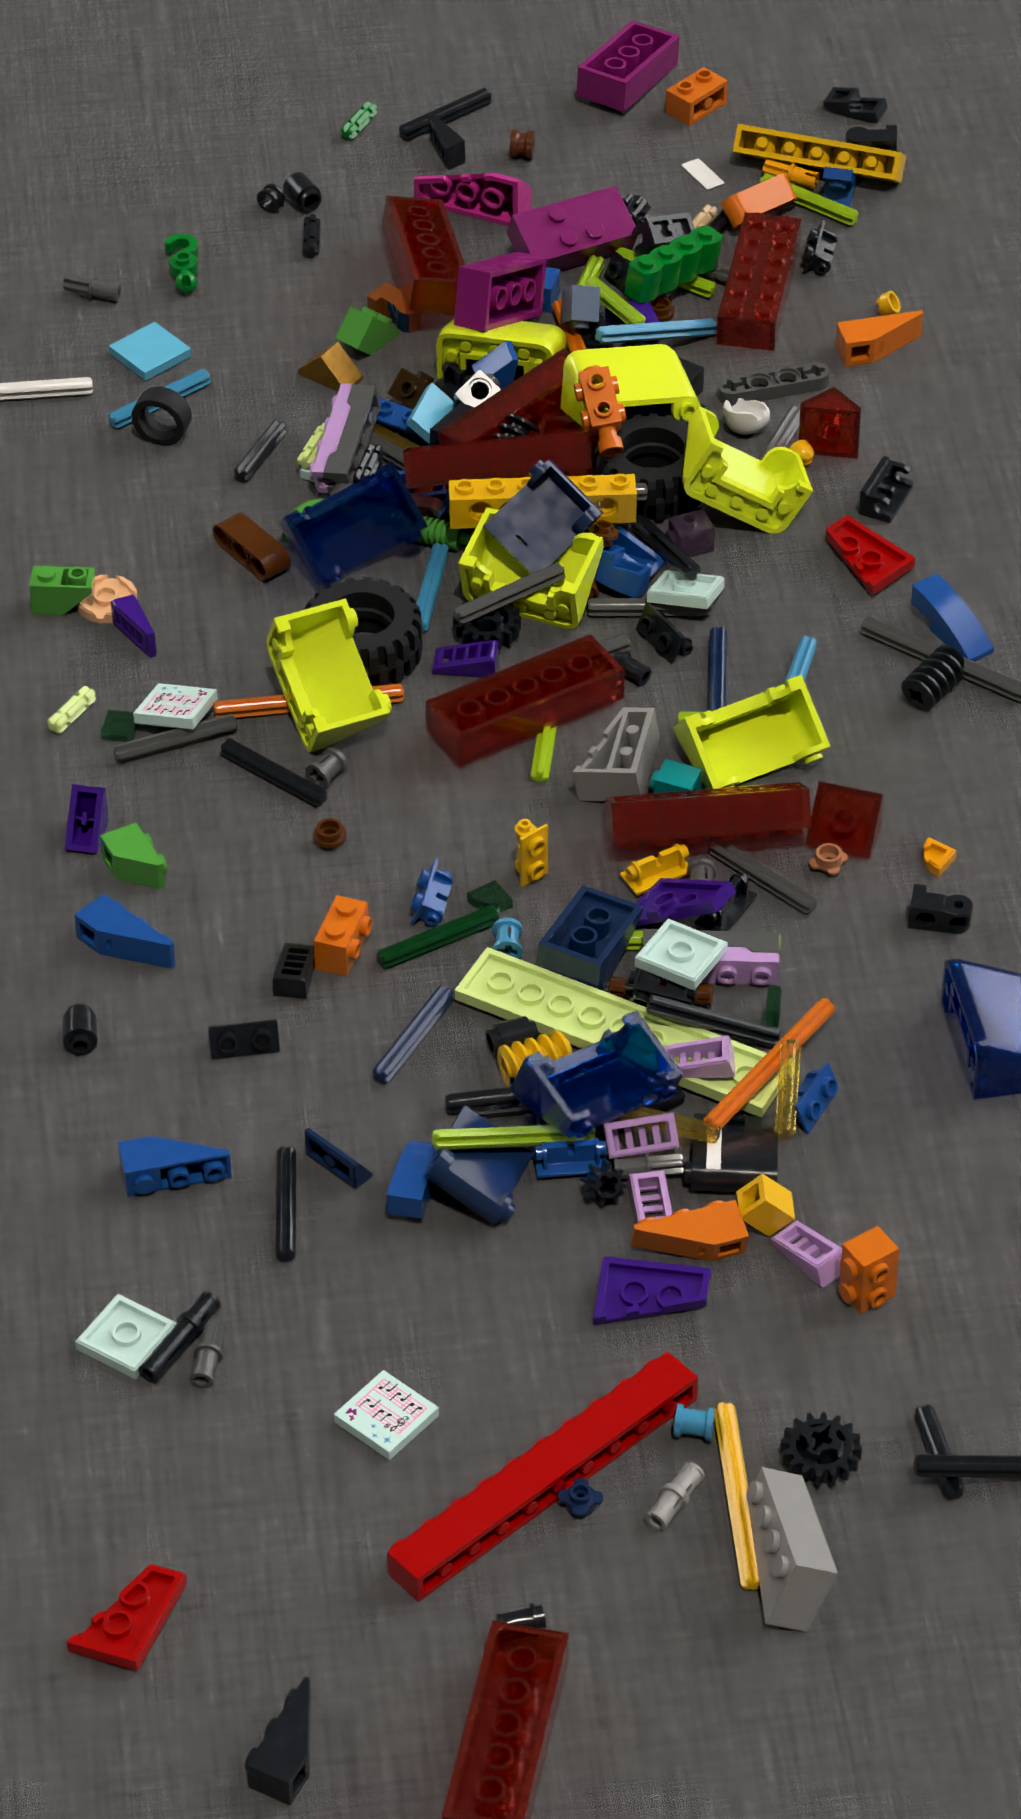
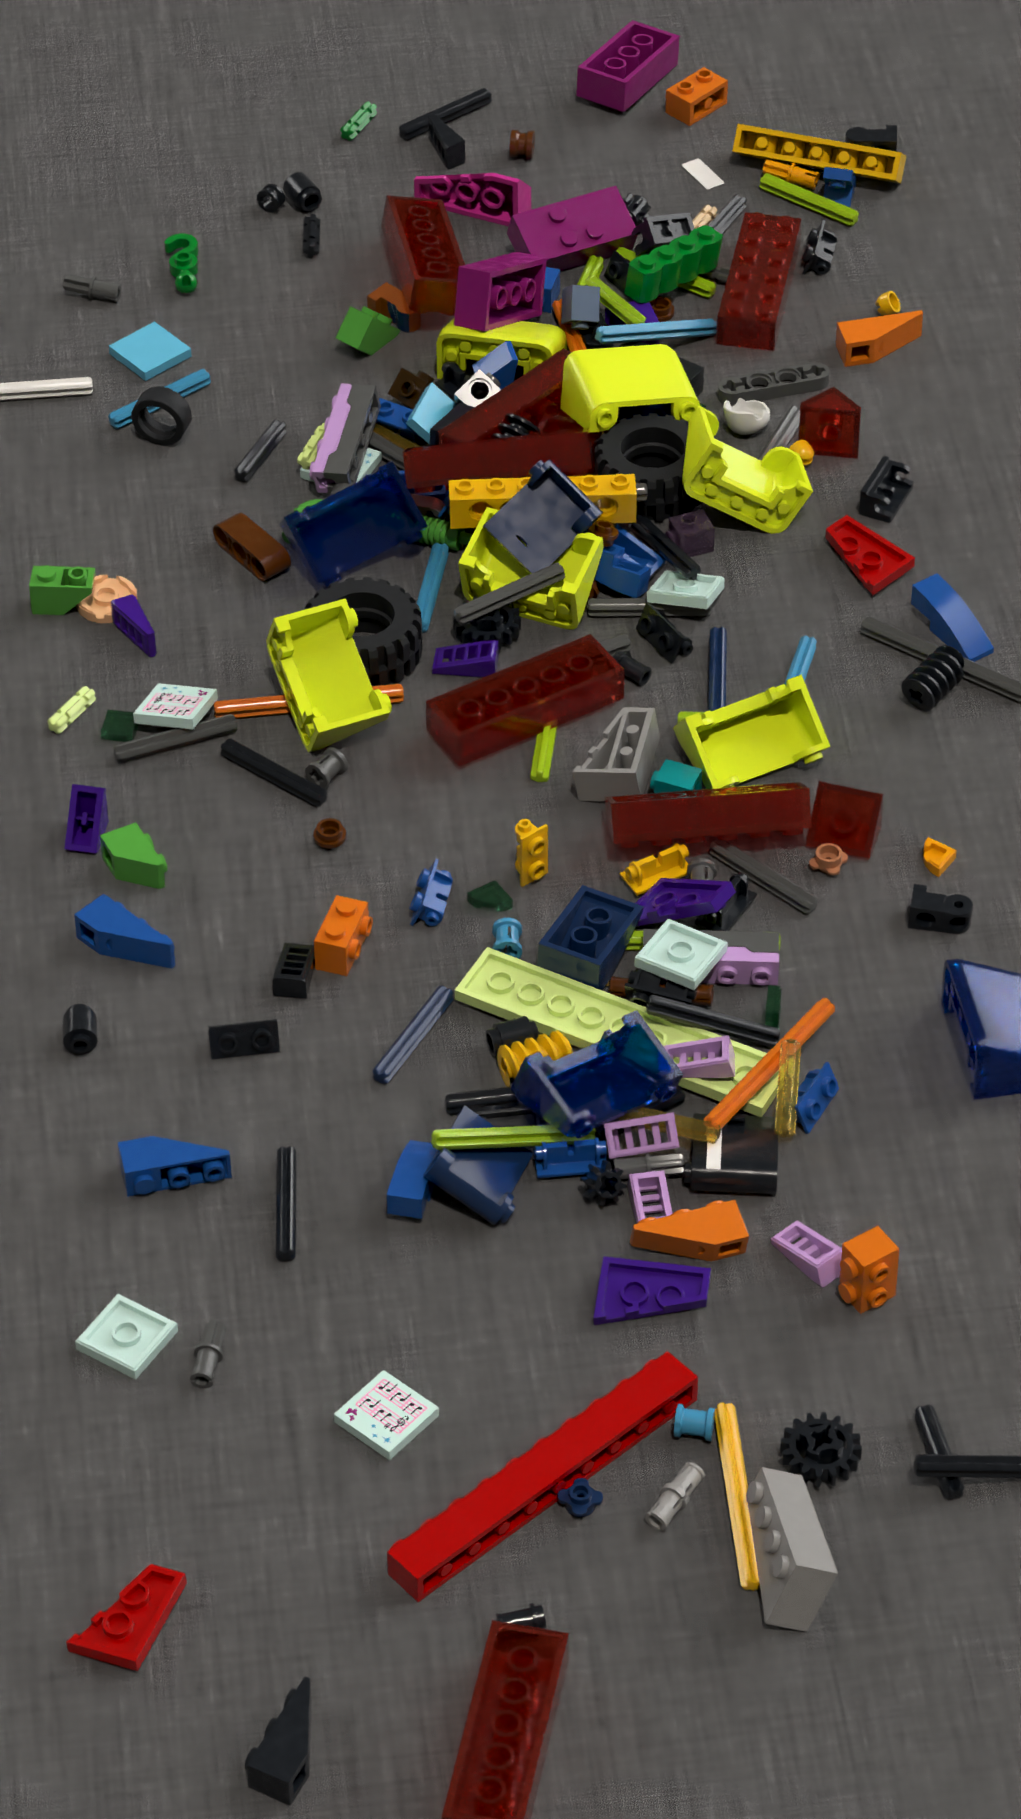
(188, 1326): black pin -> none
(331, 368): pearl gold slope -> none
(335, 1160): dark blue slope -> none
(369, 462): black axle -> none
(437, 936): dark green axle -> none
(595, 401): orange brick -> none
(760, 198): orange beam -> none
(765, 1205): yellow brick -> none
(850, 104): black slope -> none

